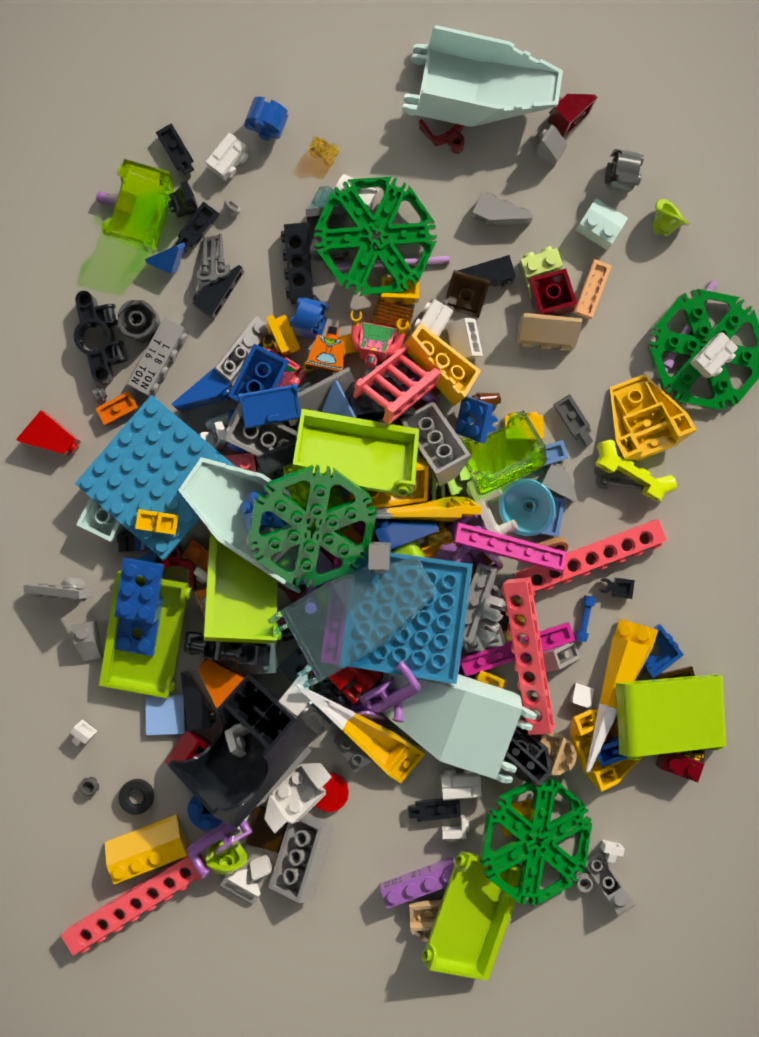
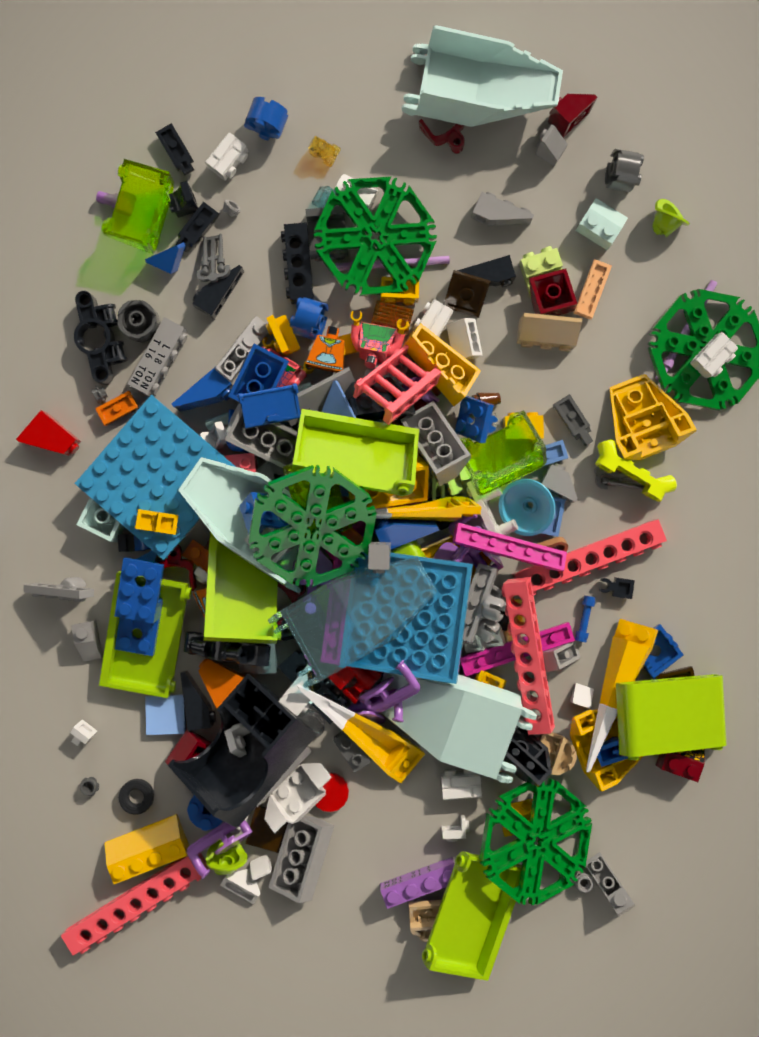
(277, 457): black slope -> none
(434, 809): black hinge -> none
(442, 536): clear yellow plate -> none
(611, 850): white tile -> none

